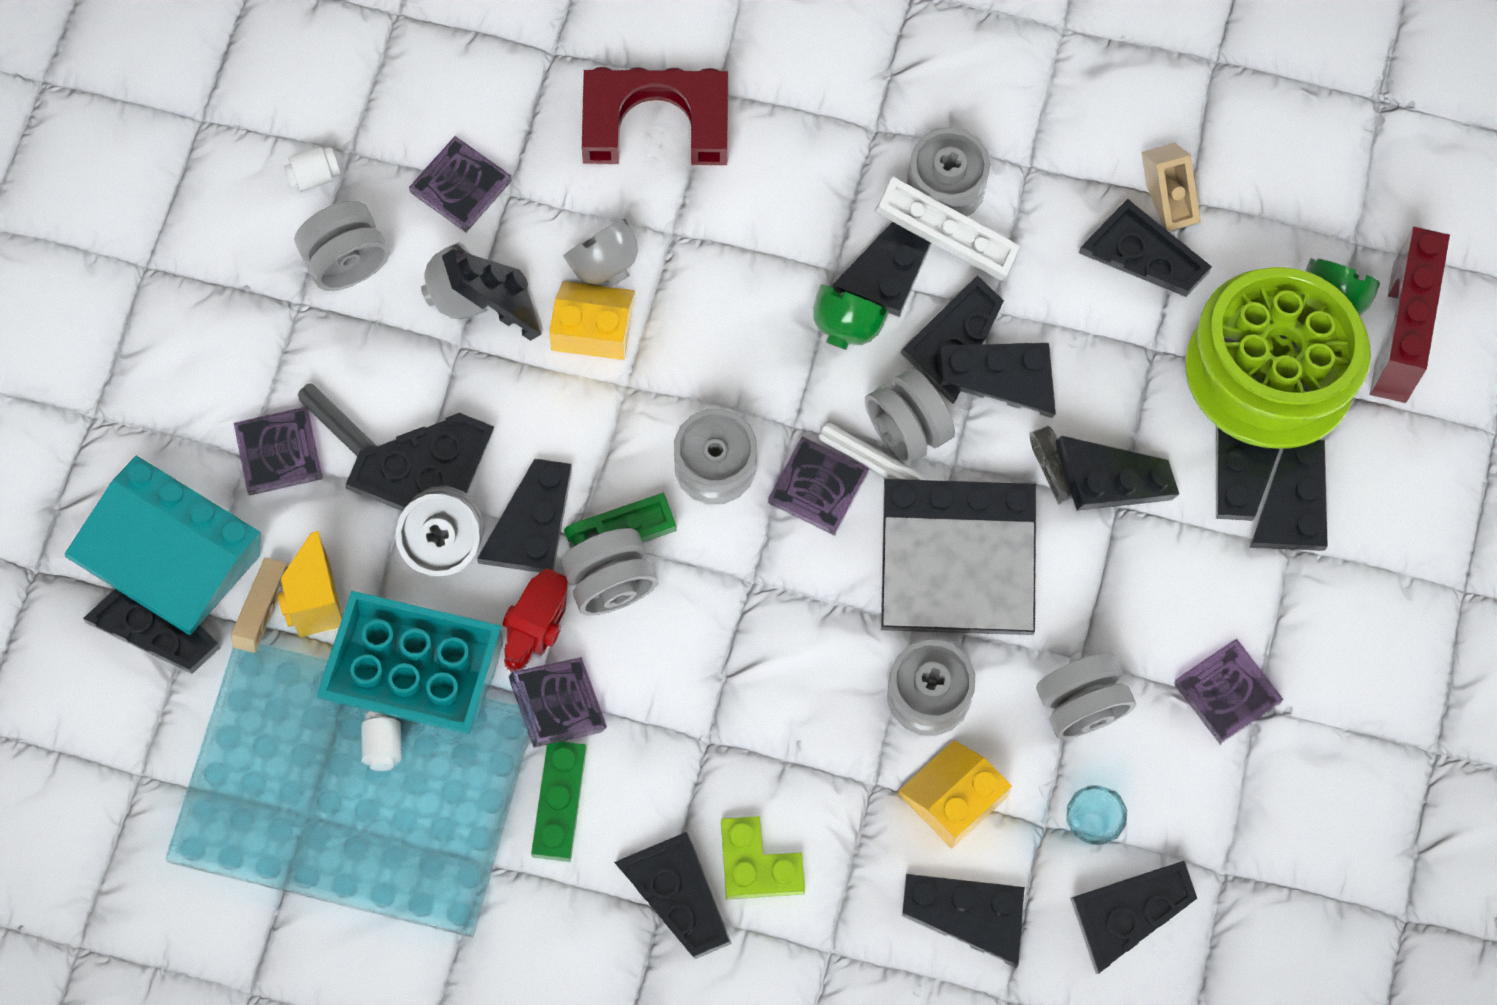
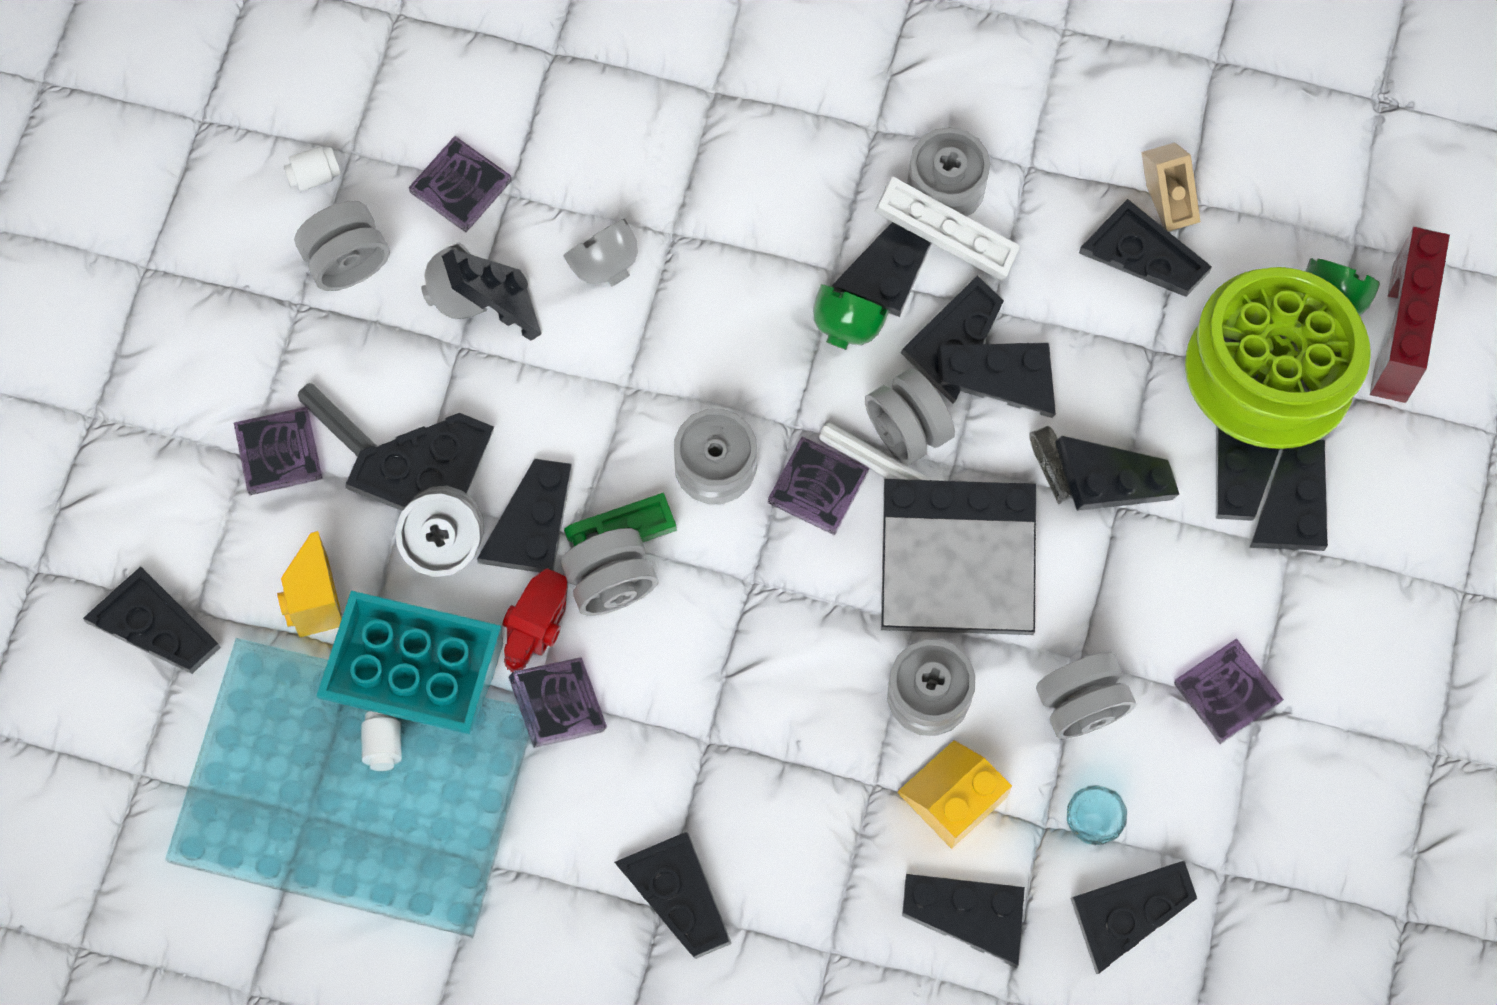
(164, 545): teal slope -> none
(258, 606): tan piece -> none
(559, 801): green plate -> none
(591, 320): yellow slope -> none
(613, 93): dark red arch -> none
(752, 873): lime plate -> none

